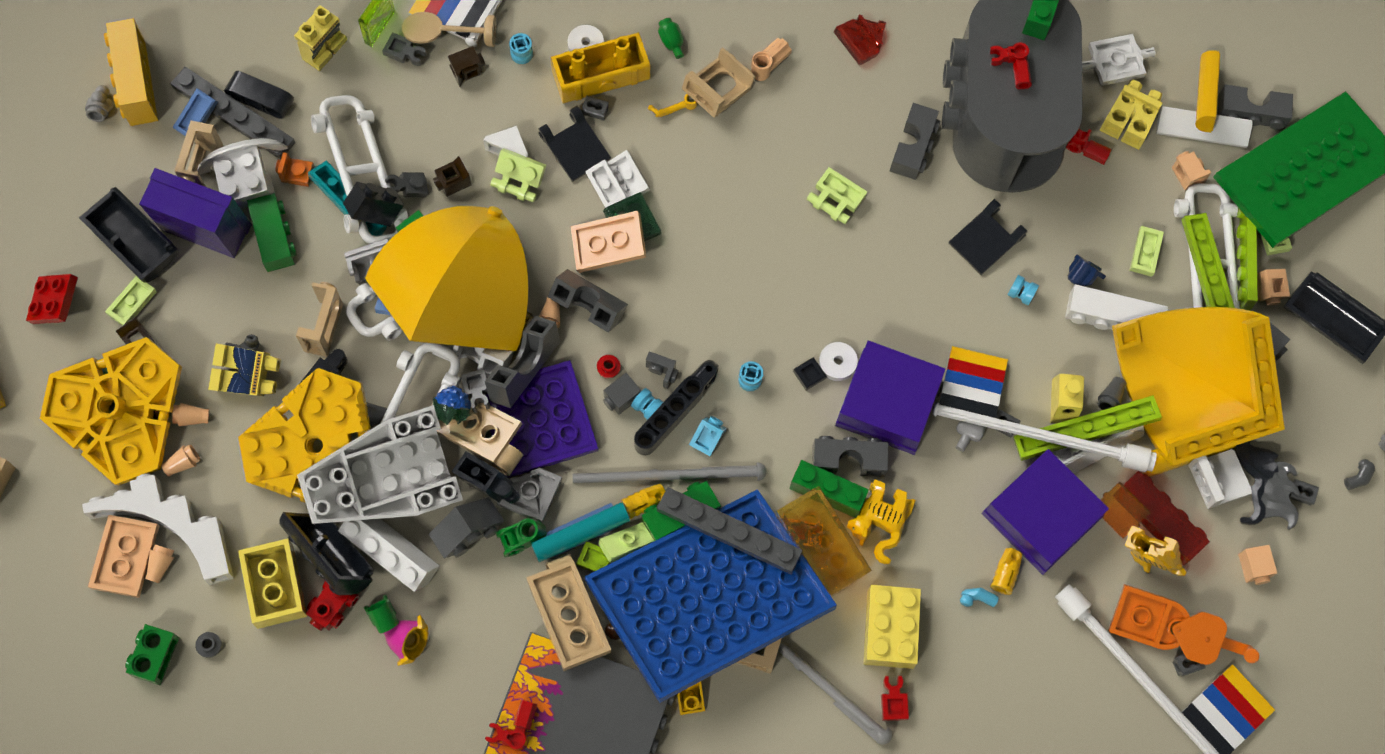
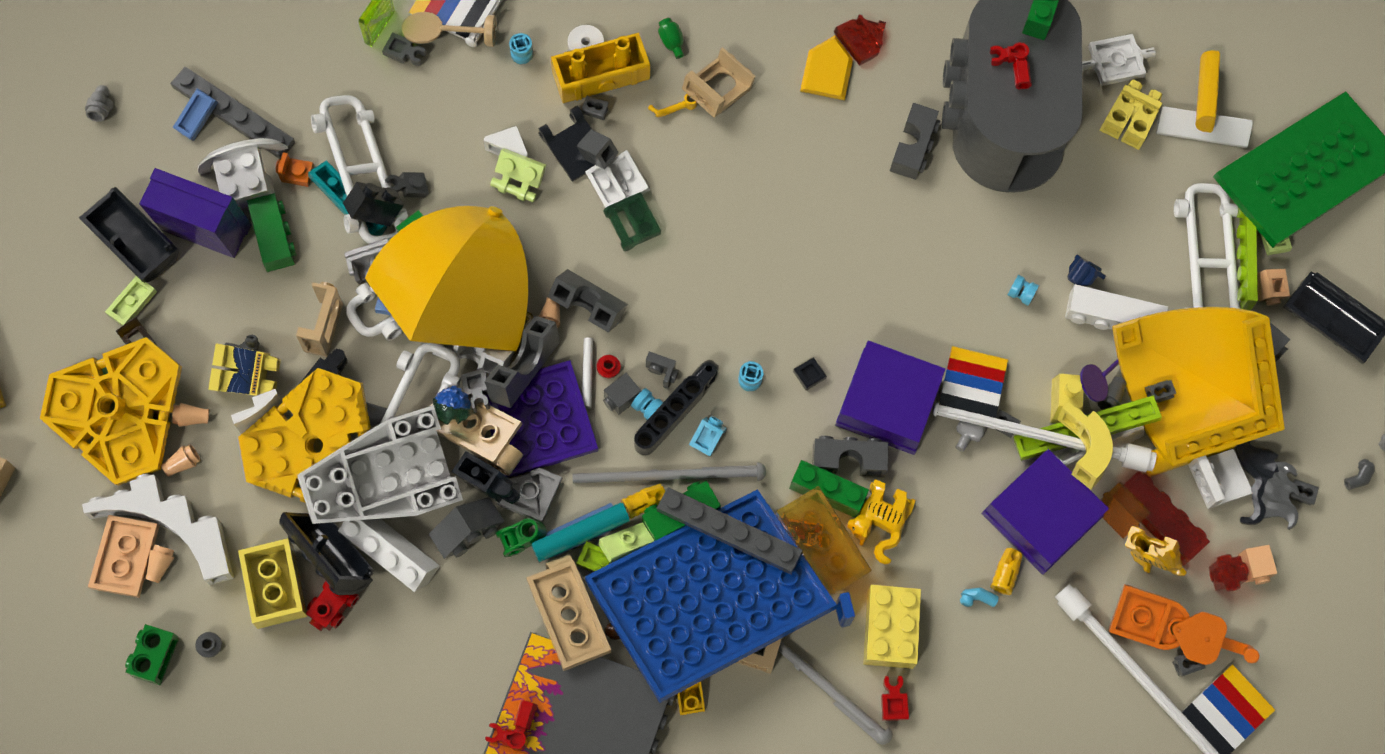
(51, 299): red plate -> none
(131, 72): yellow brick -> none
(206, 140): tan panel -> none
(259, 94): black beam -> none
(262, 404): none -> white slope
(320, 38): light yellow hips -> none
(382, 615): green piece -> none
(408, 639): hat -> none
(454, 184): dark brown window -> none
(466, 64): dark brown window -> none
(587, 372): none -> white bar
(597, 149): none -> dark grey brick
(608, 241): light nougat plate -> none
(769, 58): light nougat piece -> none
(827, 70): none -> yellow tile
(838, 351): white piece -> none
(839, 189): yellowish green plate -> none
(845, 610): none -> blue tile
(985, 240): black flag -> none
(1091, 149): red bar -> none
(1095, 382): none -> dark purple piece
(1096, 440): none -> light yellow arch
(1146, 251): yellowish green plate -> none
(1168, 385): none -> dark grey piece
(1190, 169): light nougat brick -> none
(1207, 261): lime plate -> none
(1228, 573): none -> clear red brick
(1274, 112): dark grey arch -> none

